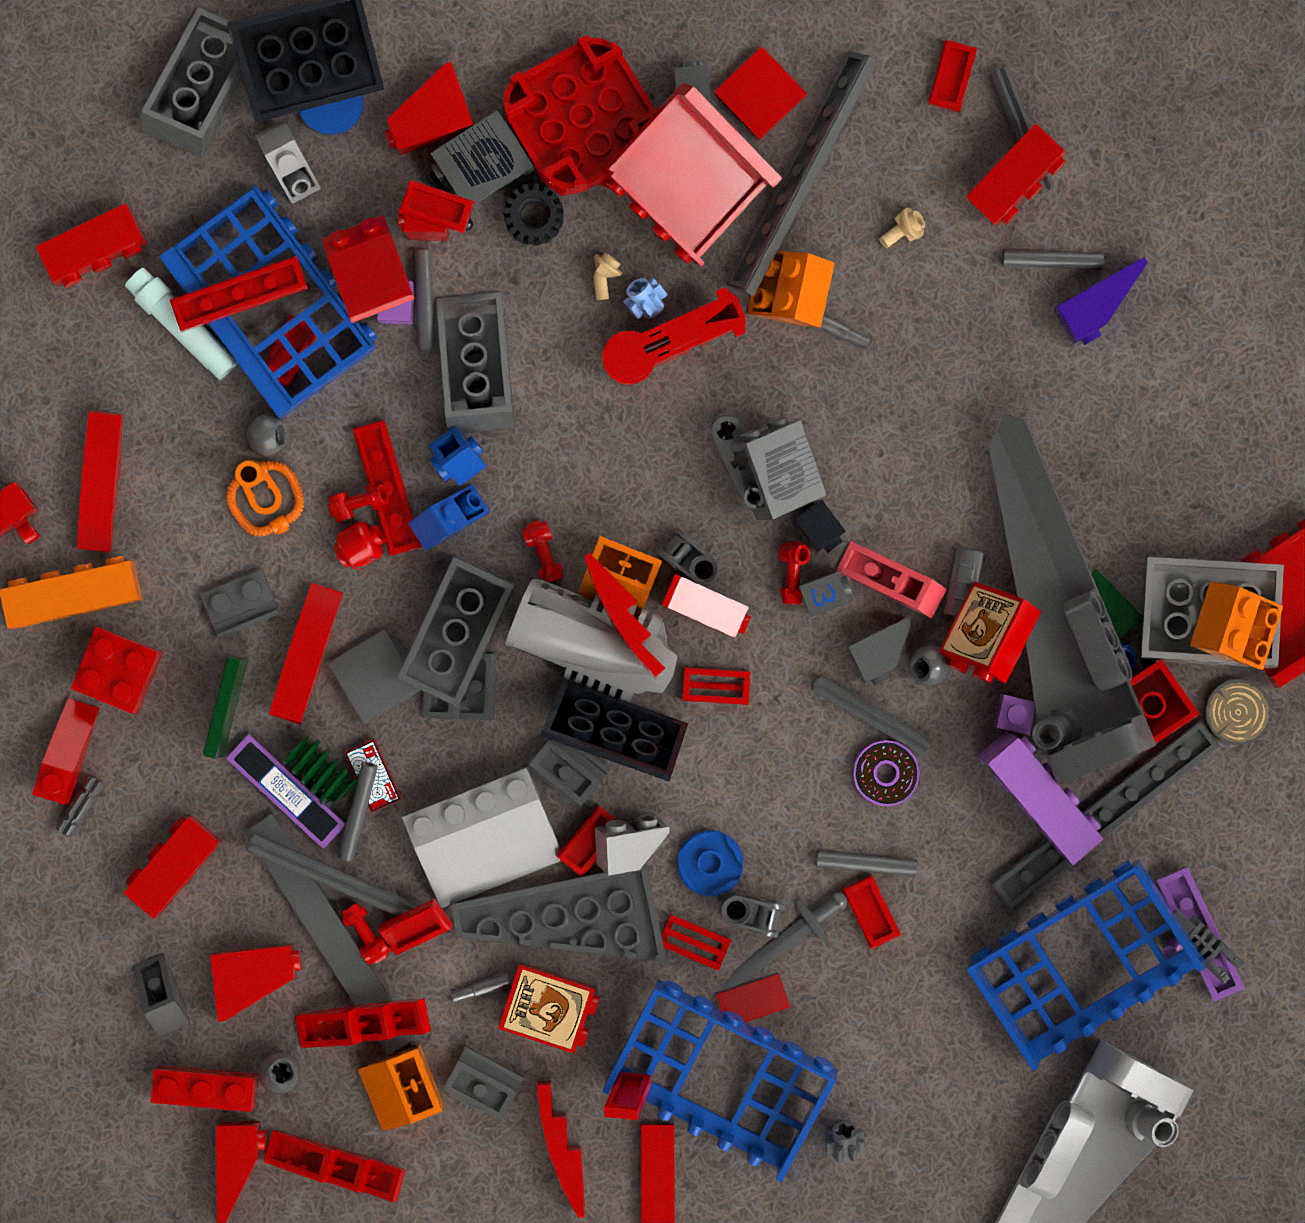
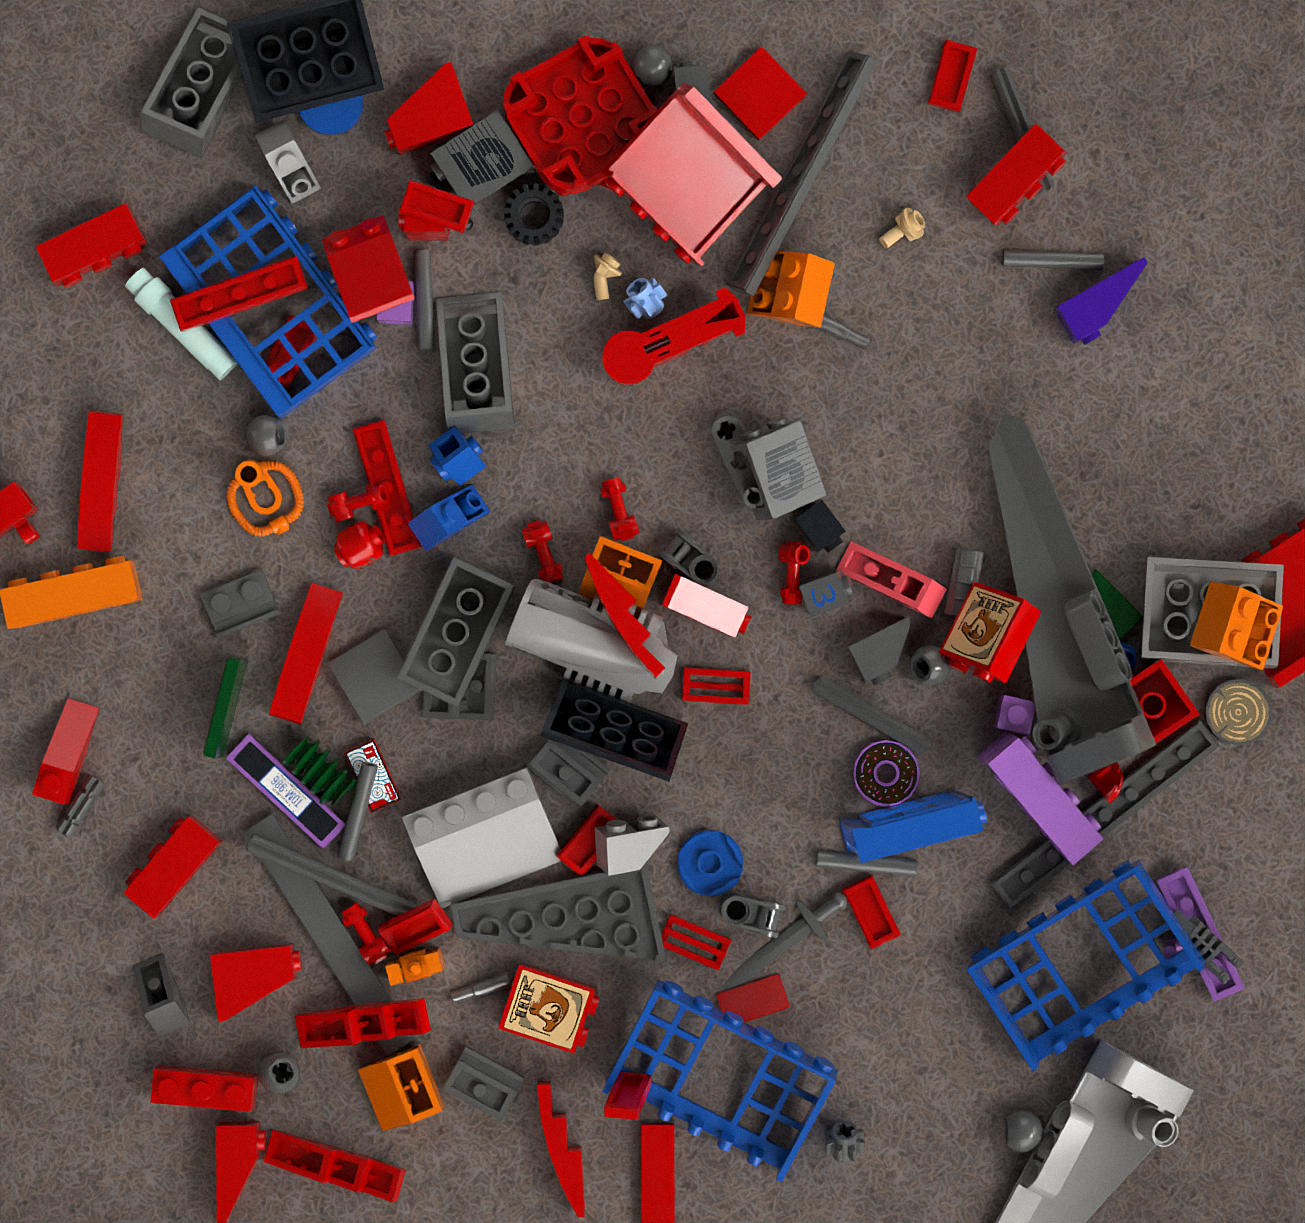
(116, 670): red brick -> none
(415, 966): none -> orange brick
(624, 526): none -> red bar
(652, 65): none -> dark grey piece
(913, 825): none -> blue window
(1023, 1131): none -> dark grey piece
(1108, 781): none -> red tile

